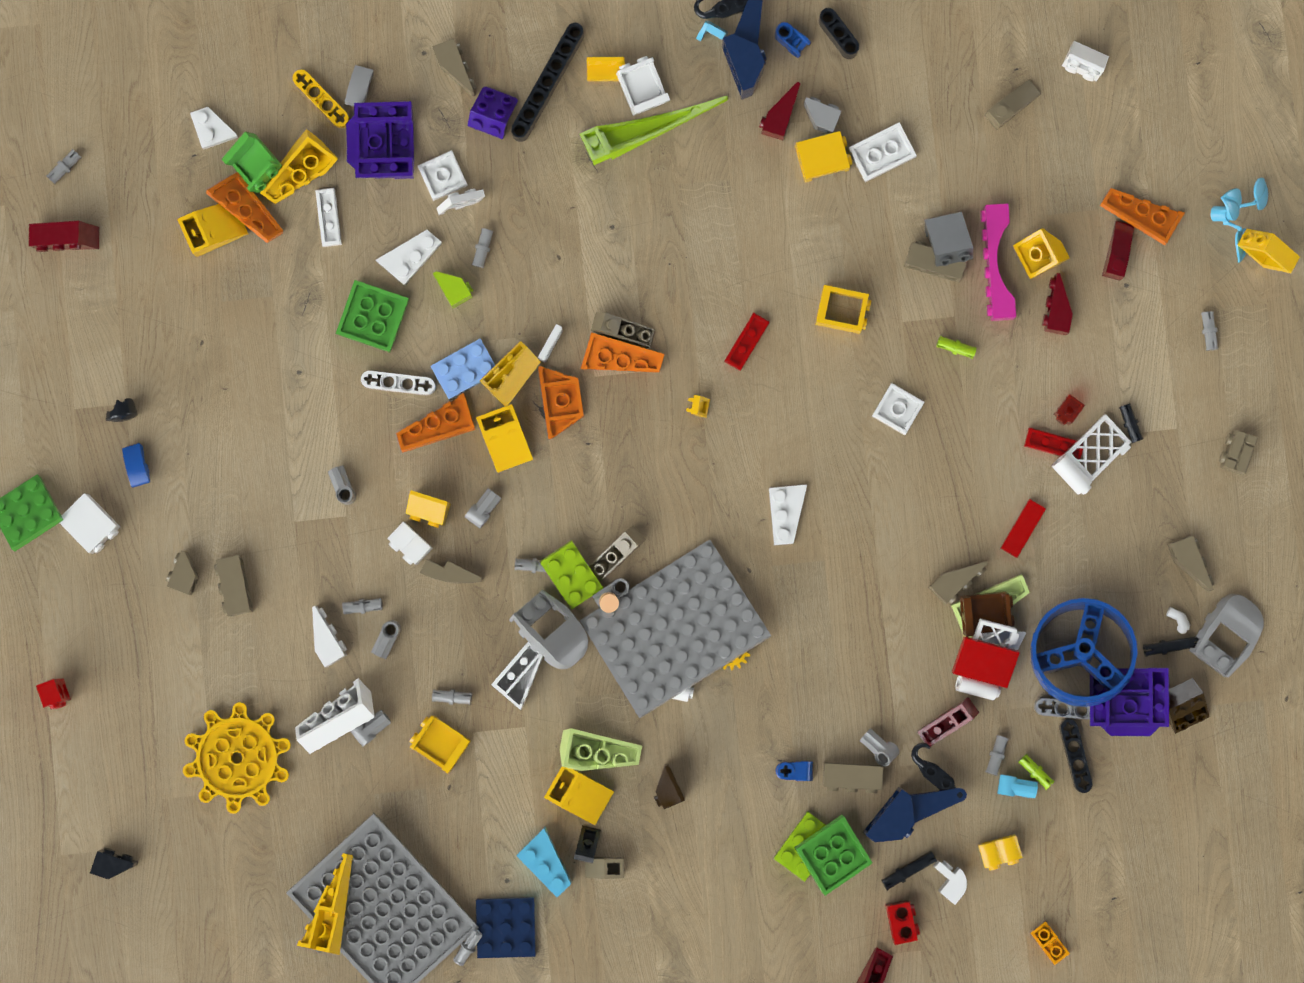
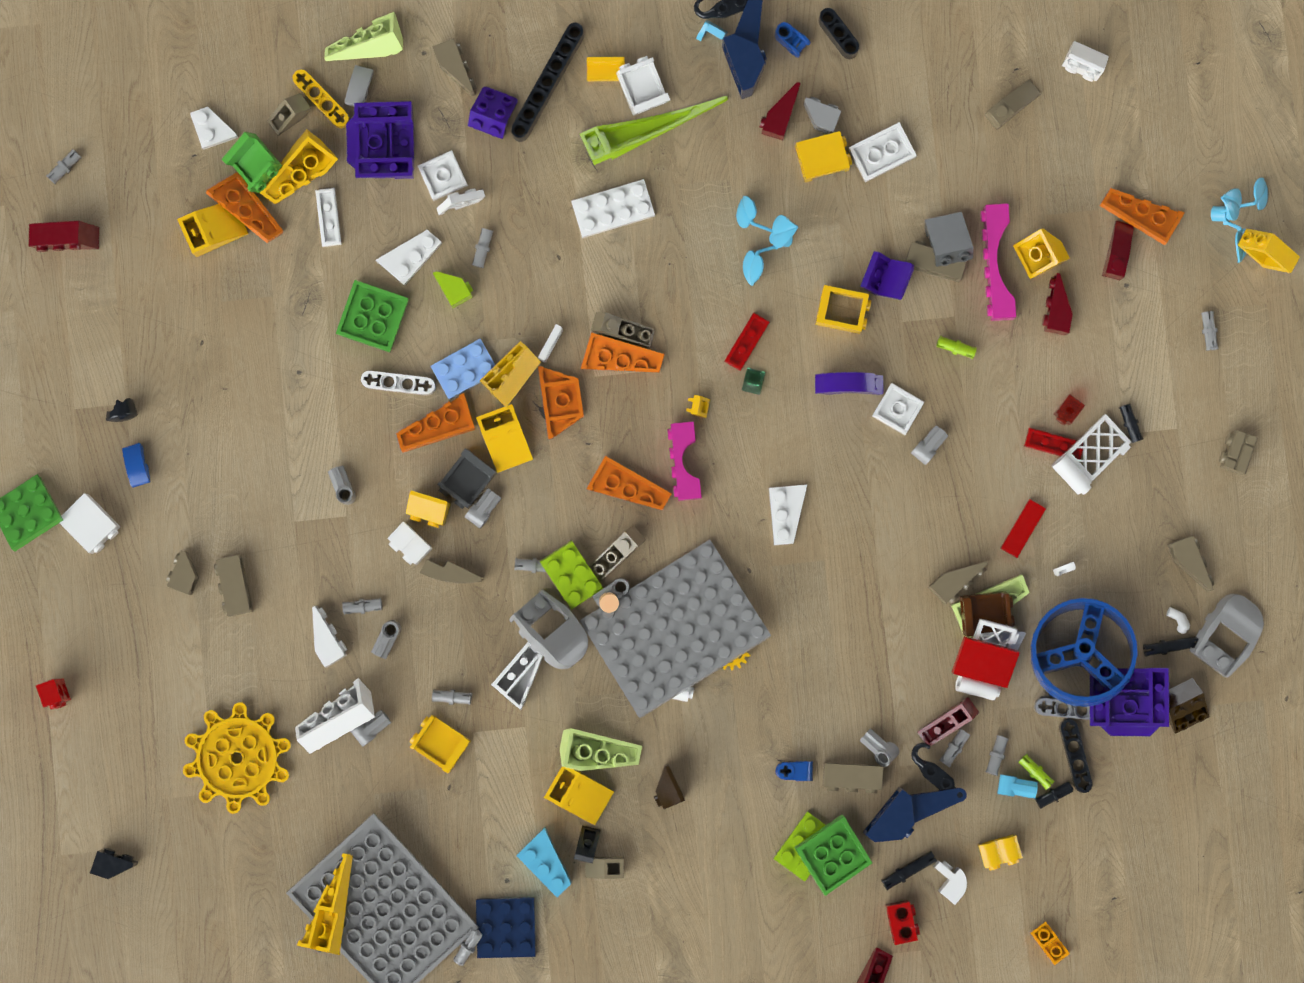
(289, 113): none -> dark tan slope
(375, 41): none -> yellowish green wedge
(466, 479): none -> dark grey panel
(613, 208): none -> white plate
(627, 485): none -> orange wing
(687, 486): none -> dark pink arch
(753, 381): none -> clear green slope
(780, 237): none -> medium azure plant
(848, 383): none -> dark purple arch
(887, 276): none -> dark purple bracket
(927, 448): none -> light grey piece
(955, 747): none -> light grey pin
(1054, 795): none -> black axle
(1064, 569): none -> white tile

